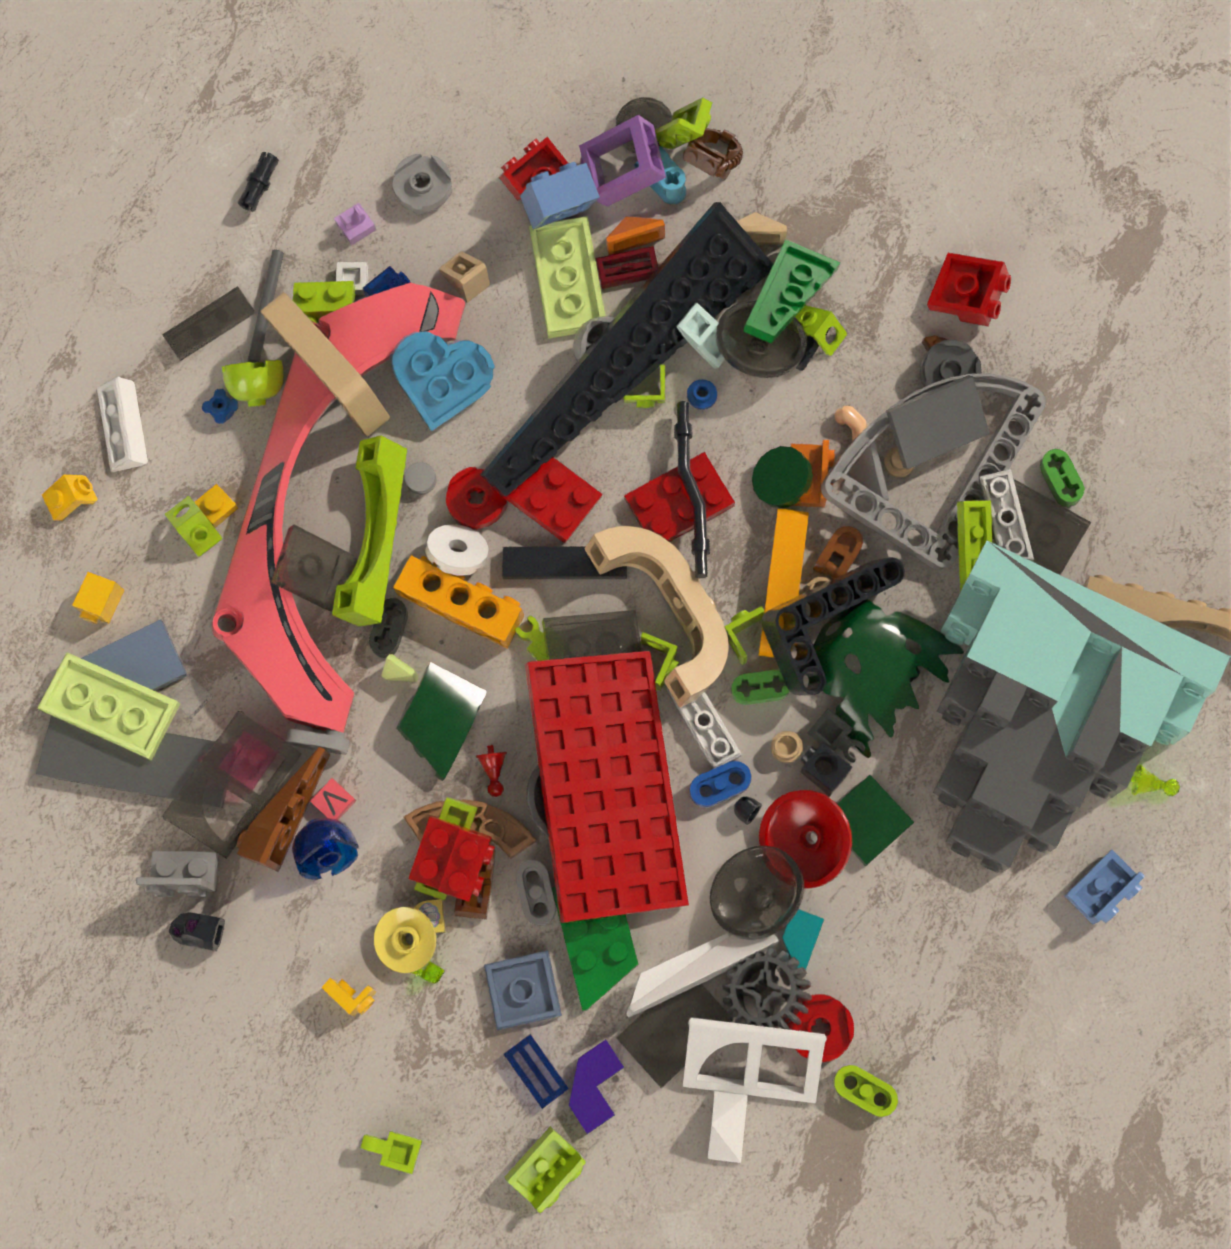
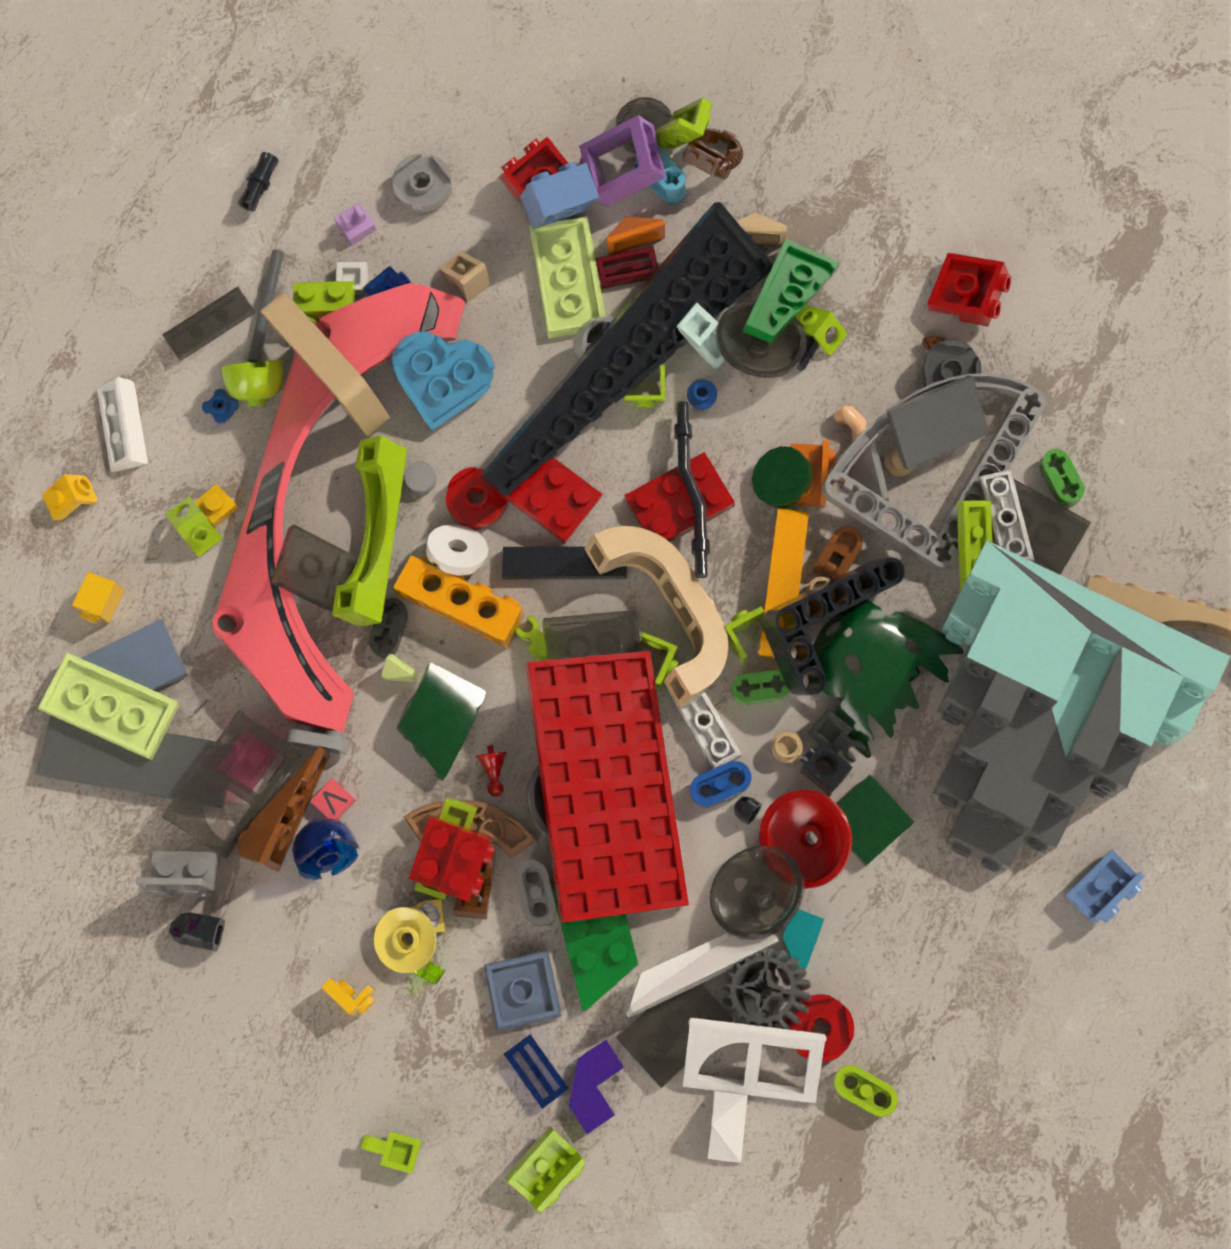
(1145, 781): clear neon green piece -> none

